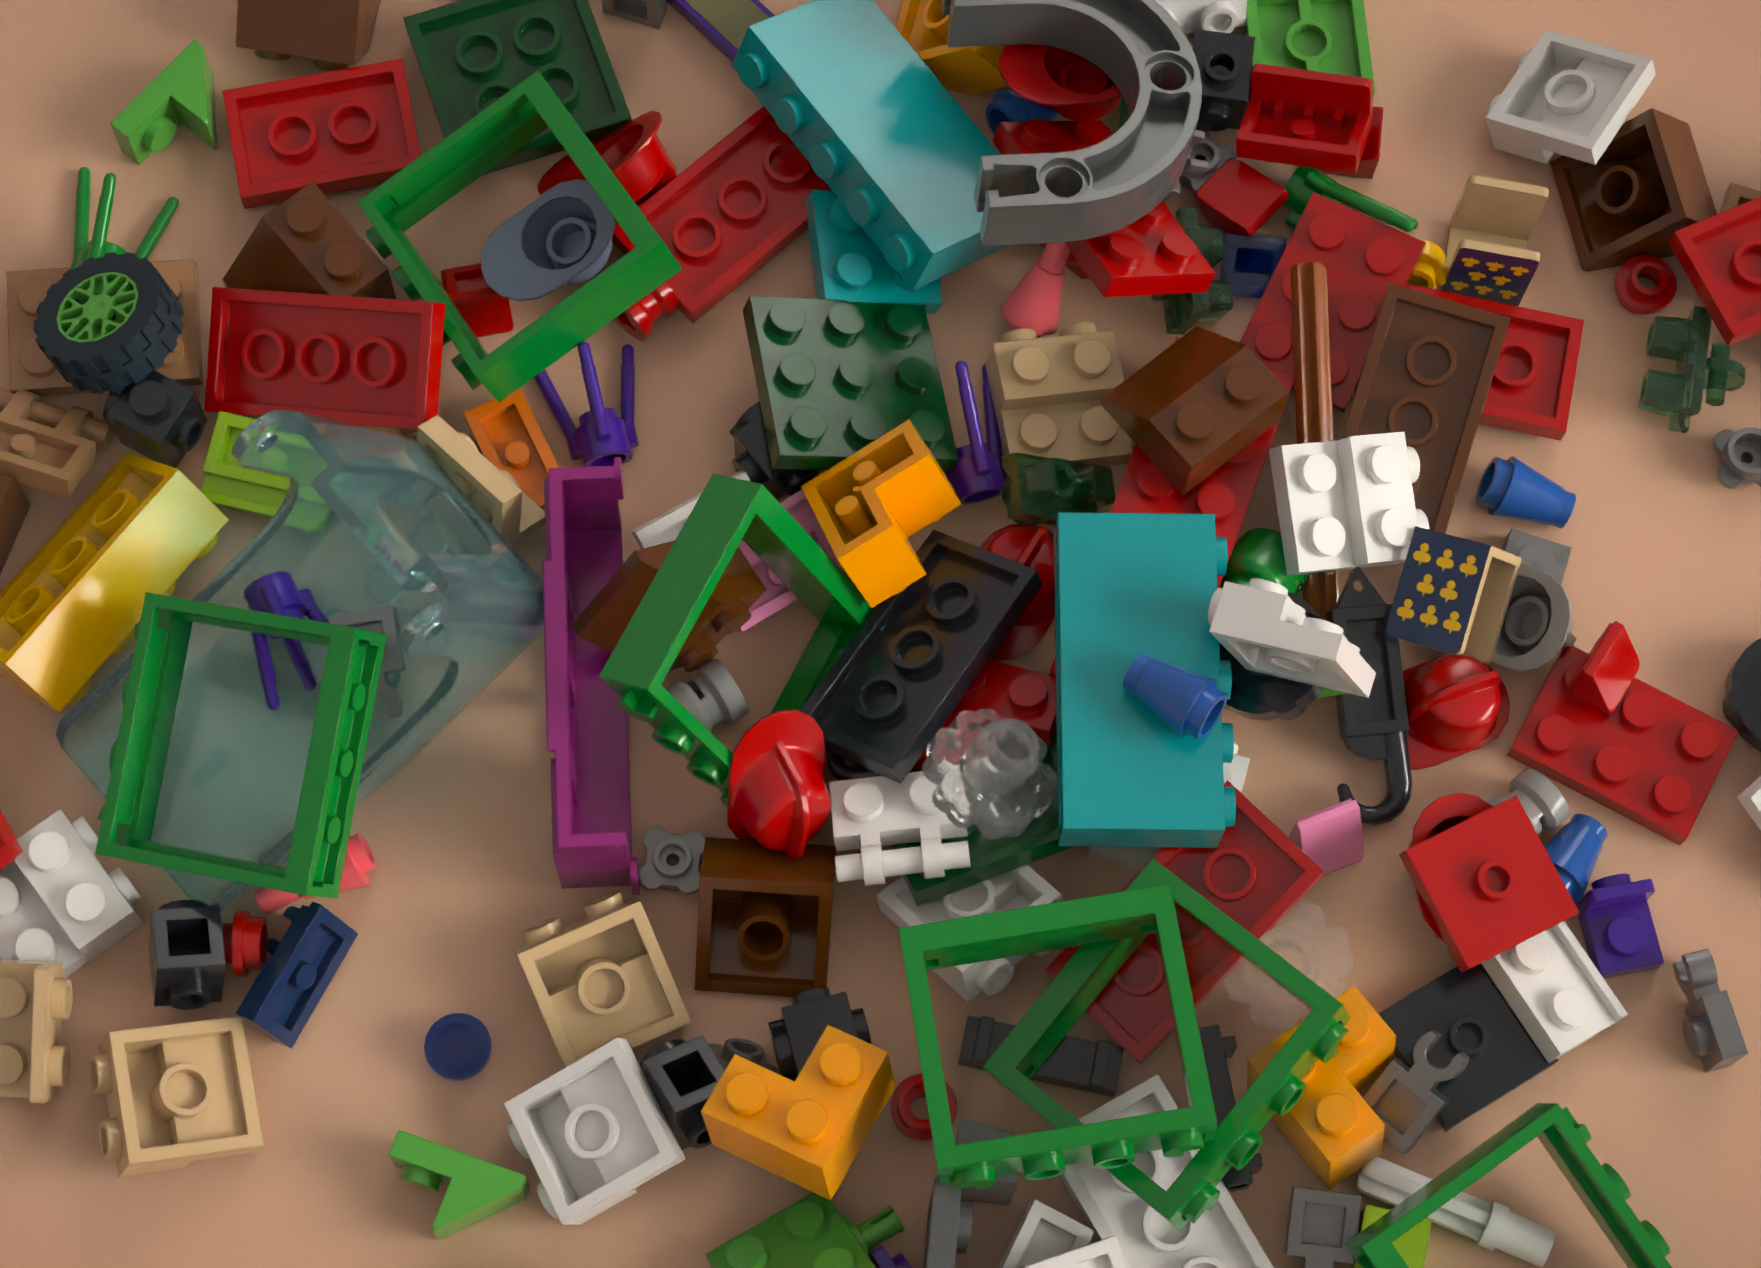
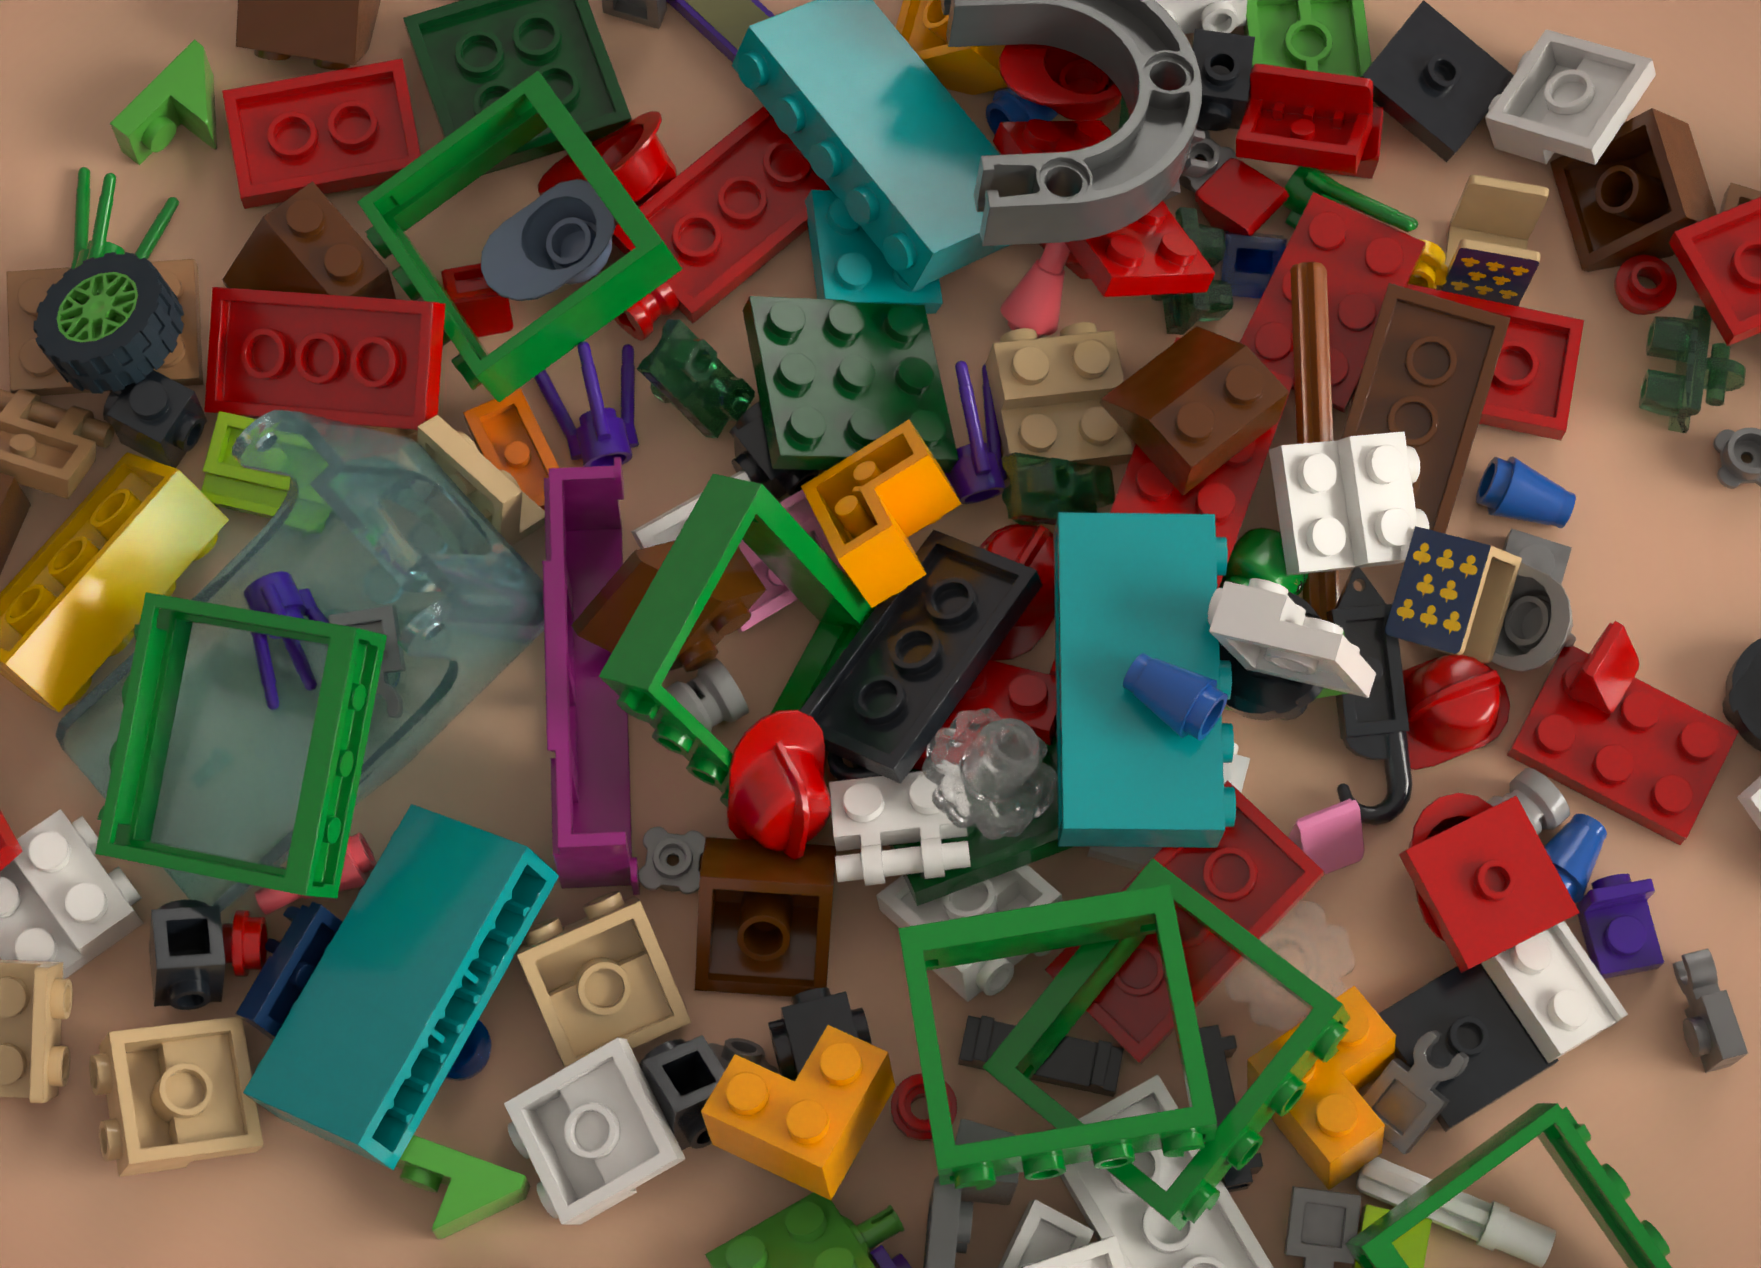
(402, 985): none -> teal brick
(694, 380): none -> clear green hips
(1435, 81): none -> black plate

